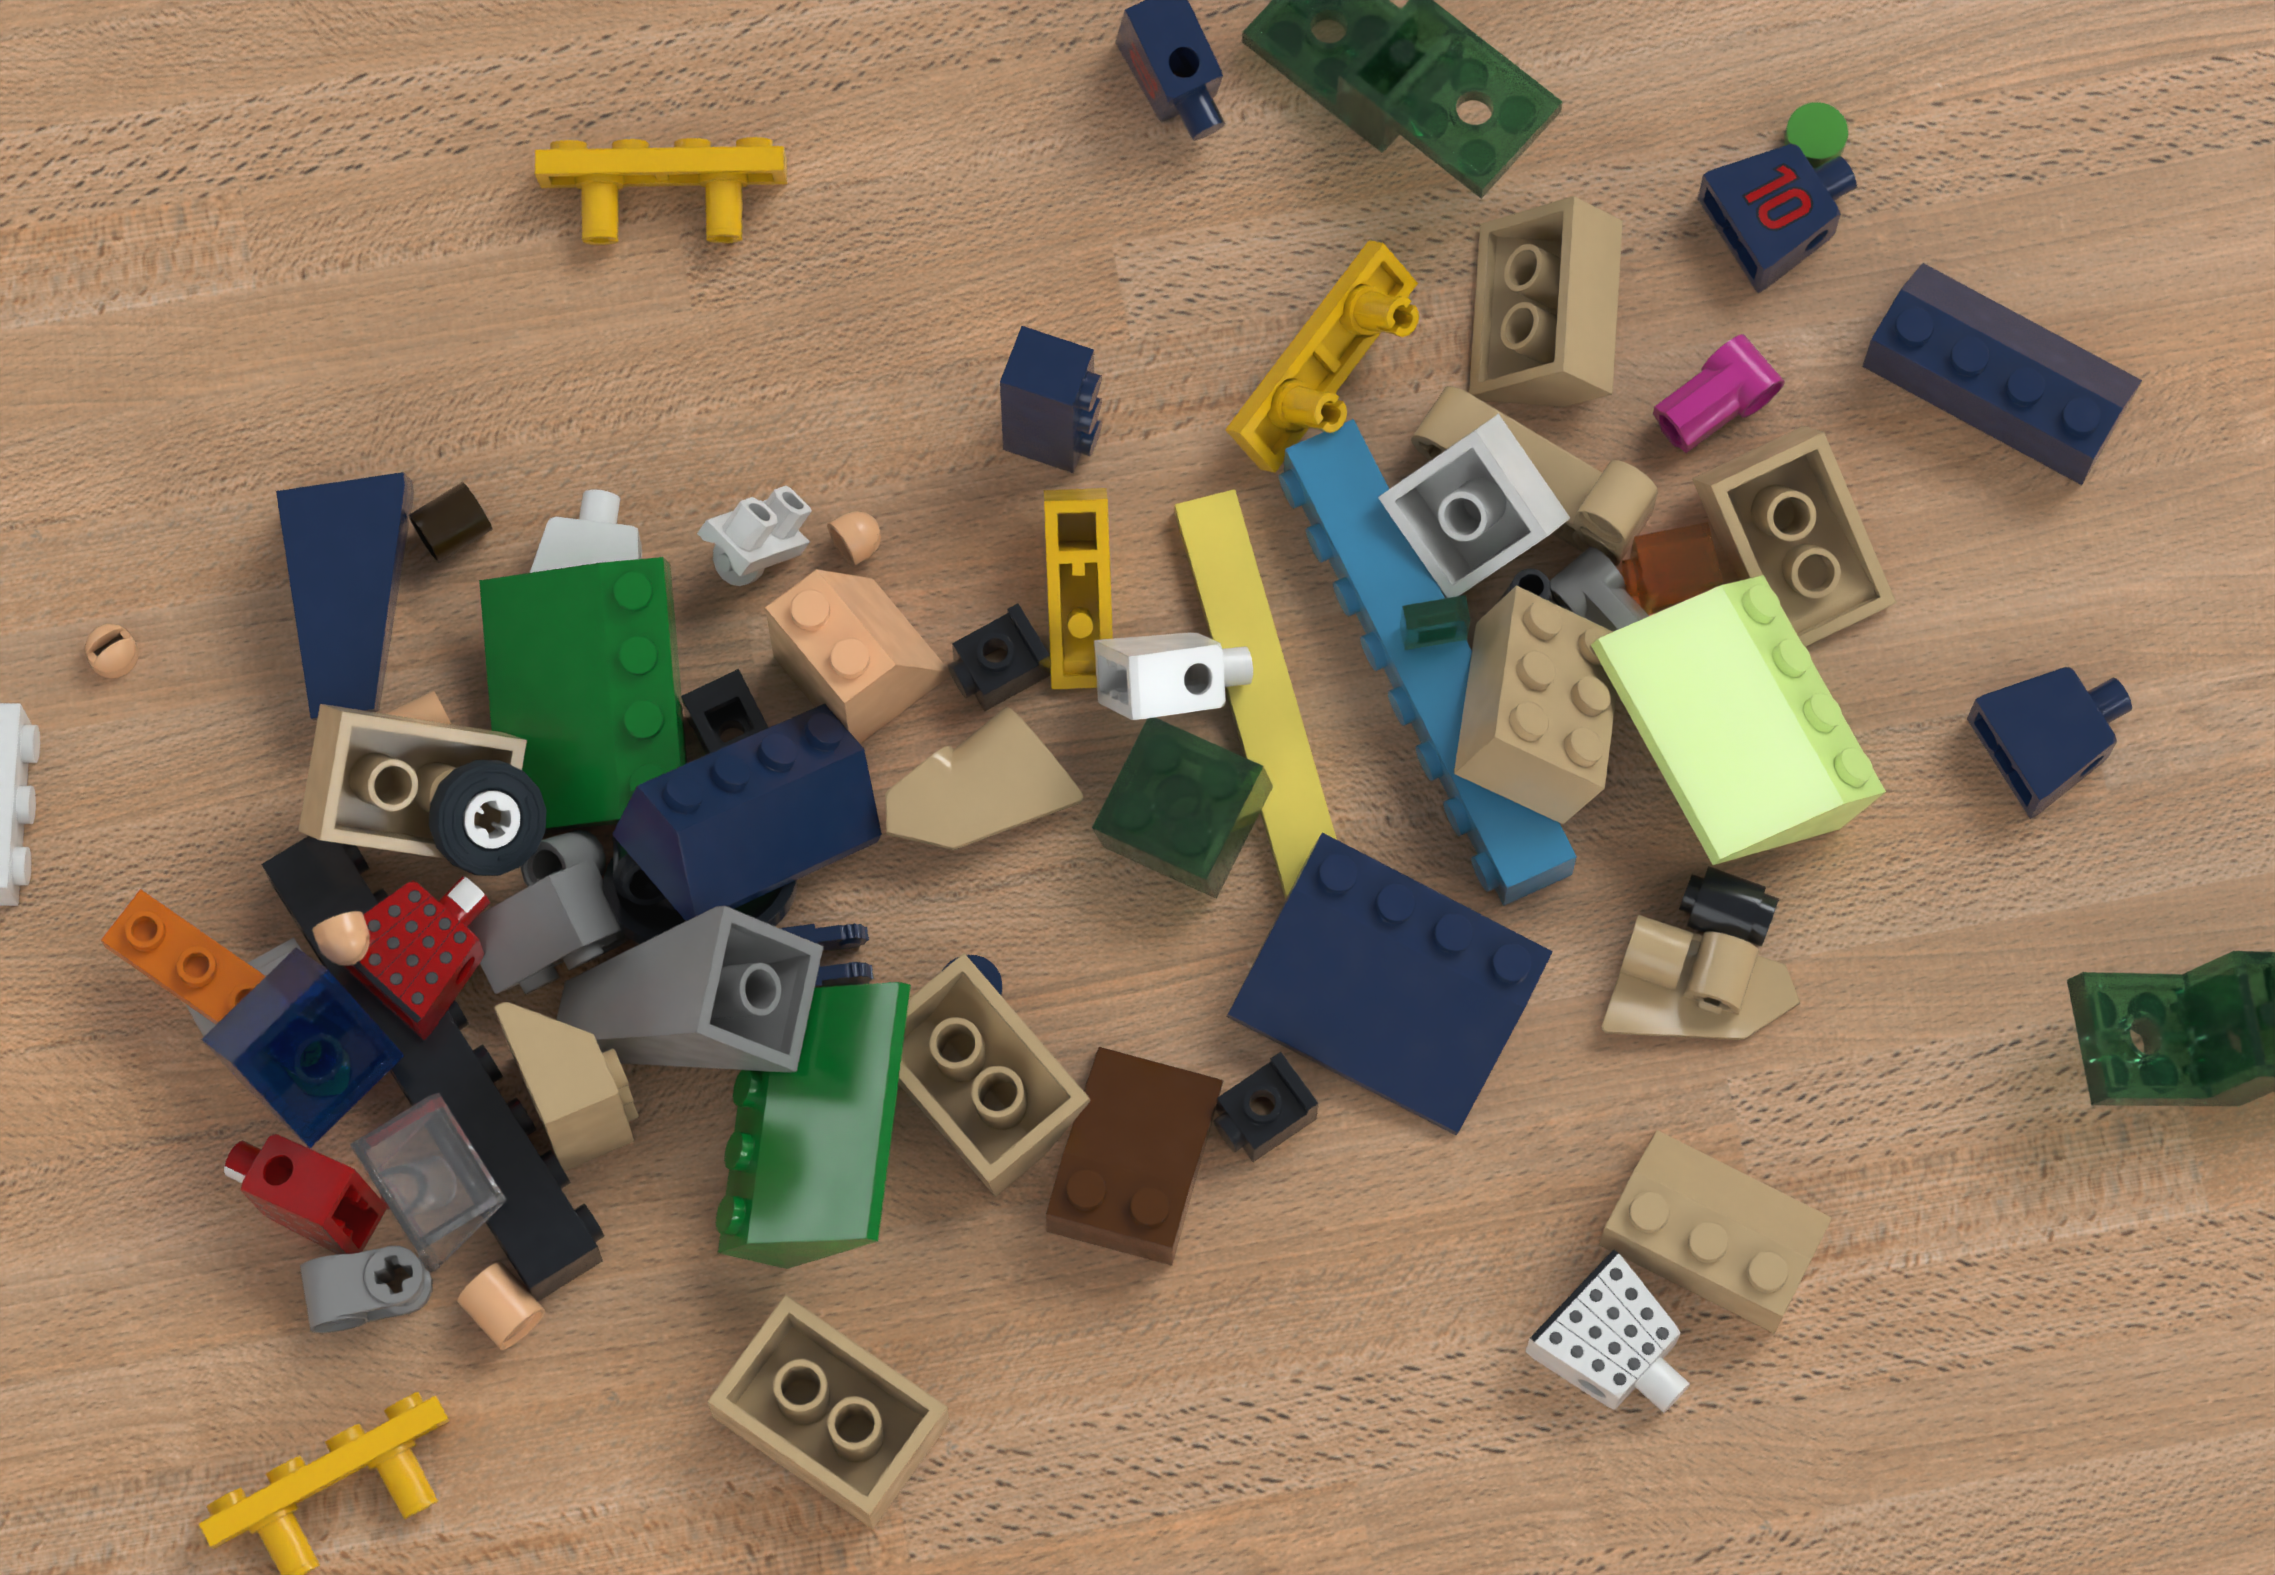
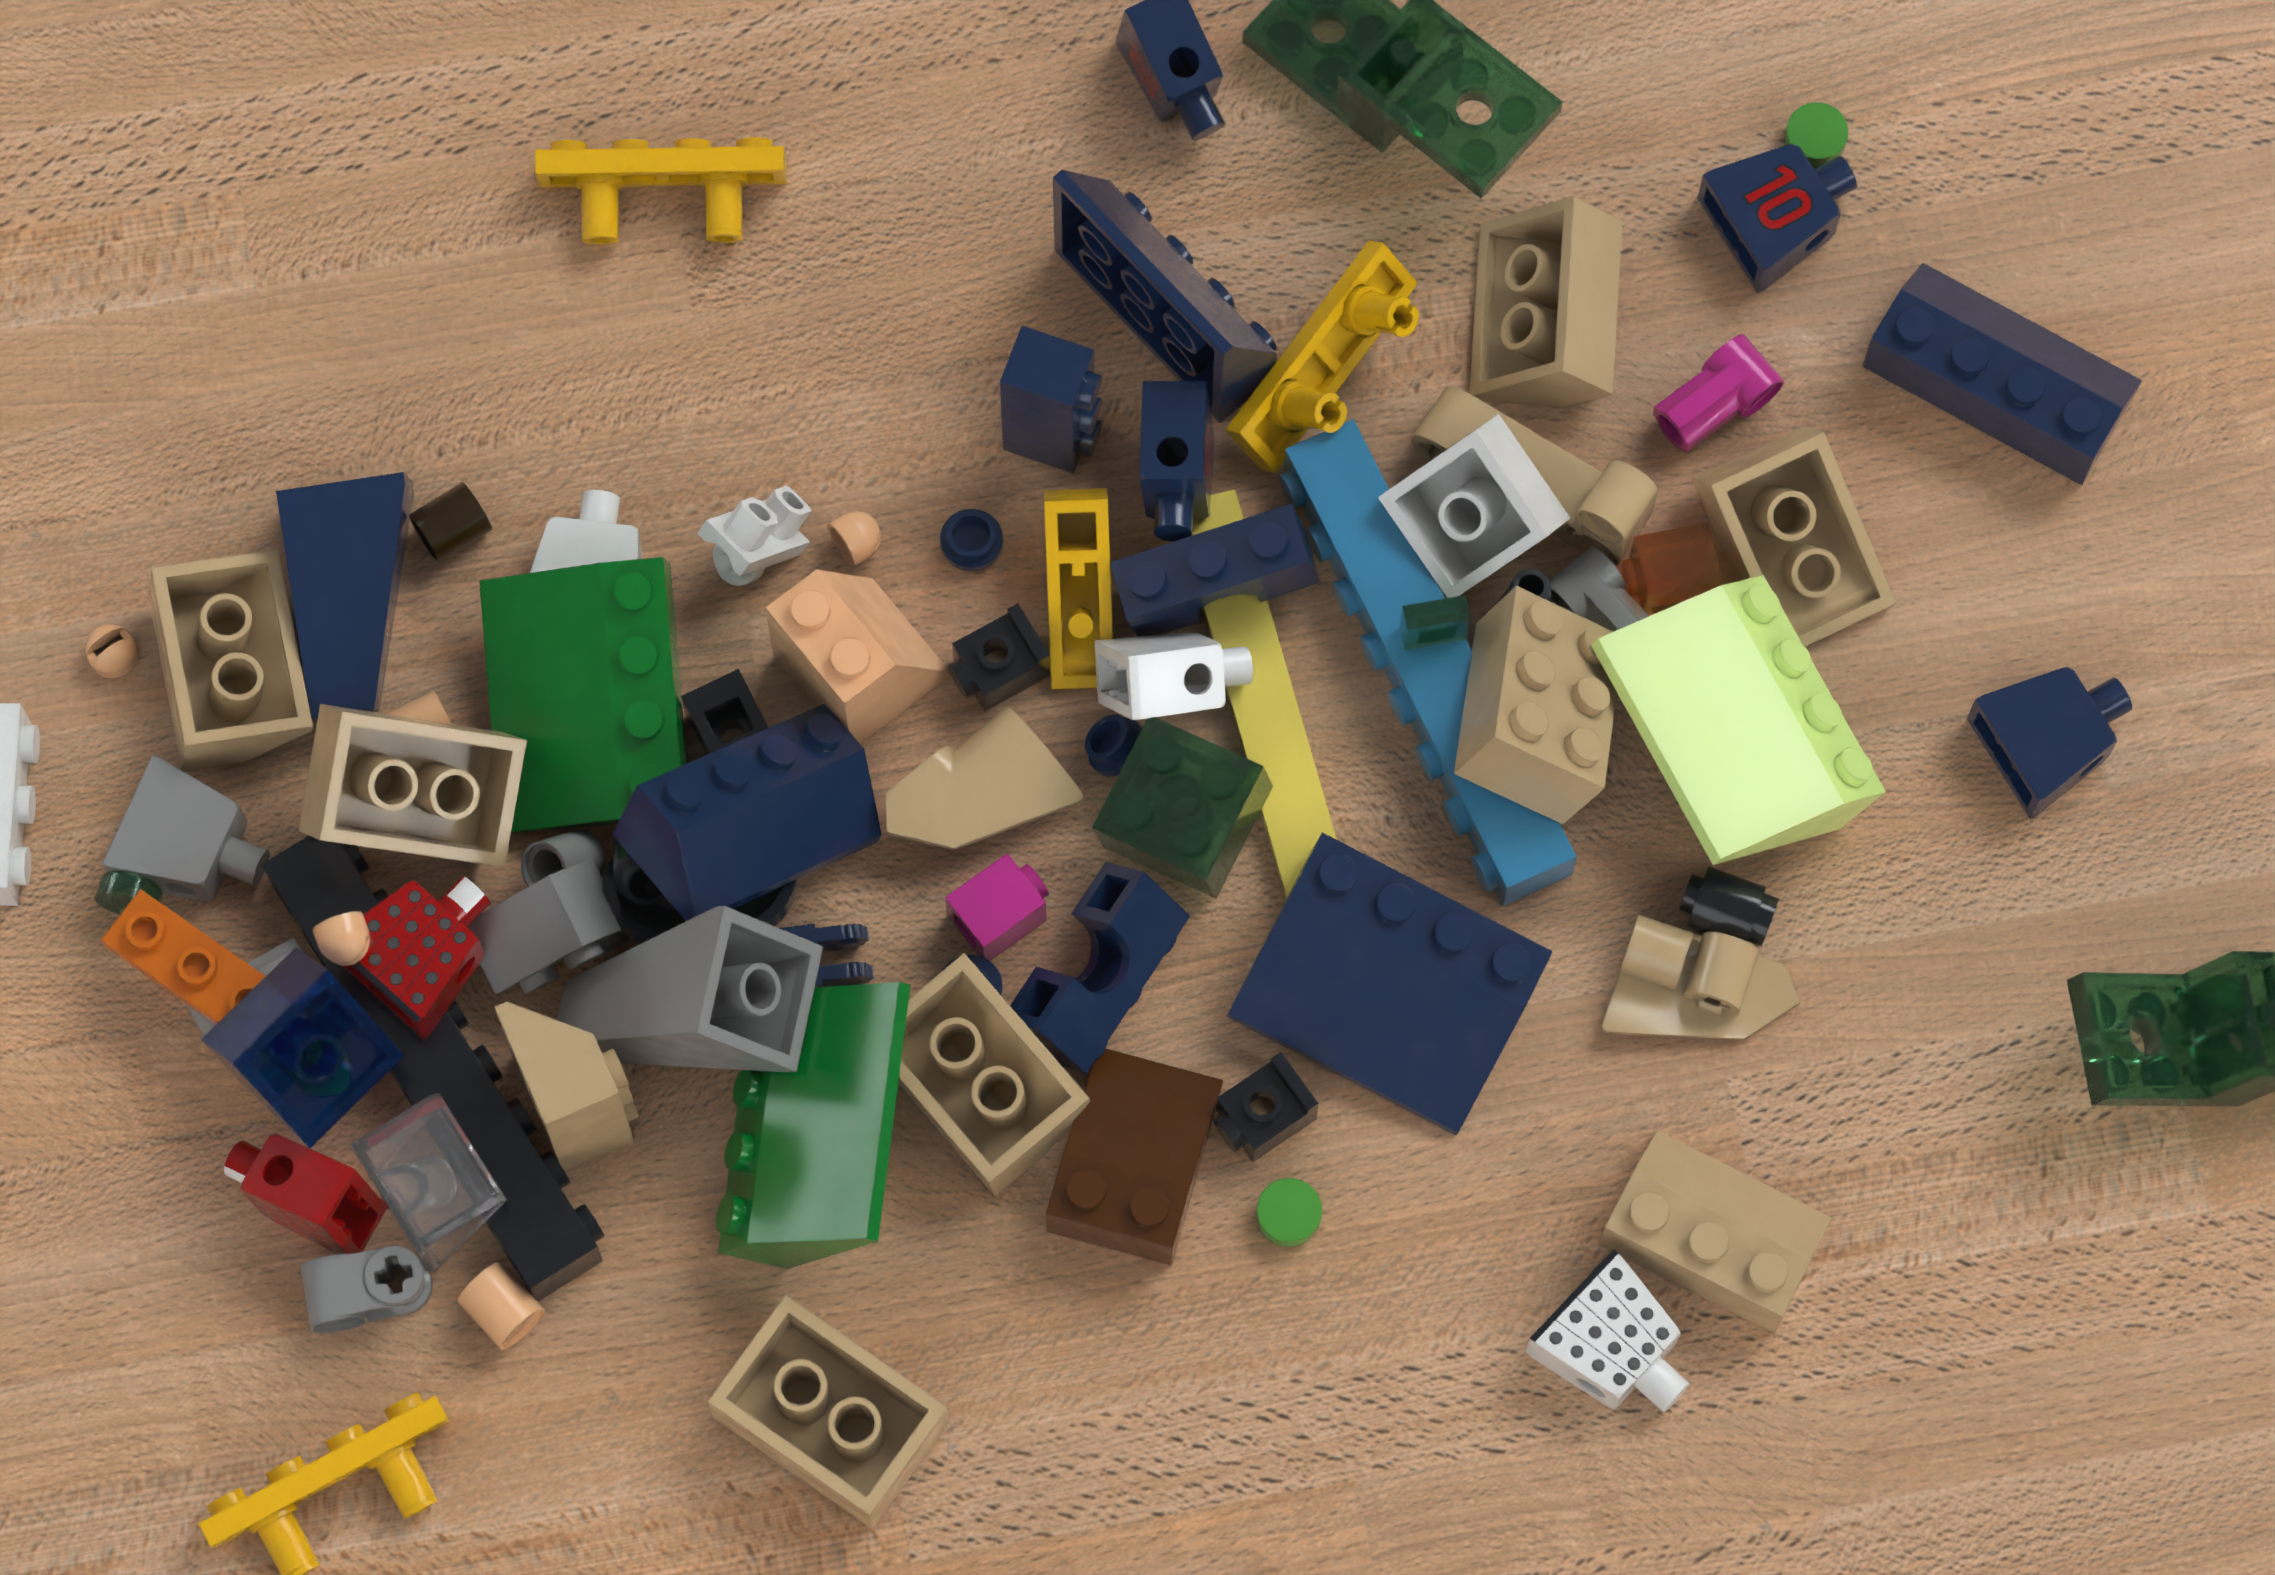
(119, 888): none -> clear green tile
(183, 836): none -> light grey torso
(228, 658): none -> tan slope
(503, 789): black bush -> none
(971, 540): none -> dark blue plate
(998, 906): none -> dark pink brick
(1111, 743): none -> dark blue plate
(1130, 932): none -> dark blue arch
(1159, 291): none -> dark blue slope
(1176, 455): none -> dark blue torso
(1250, 556): none -> dark blue arch
(1289, 1212): none -> bright green tile

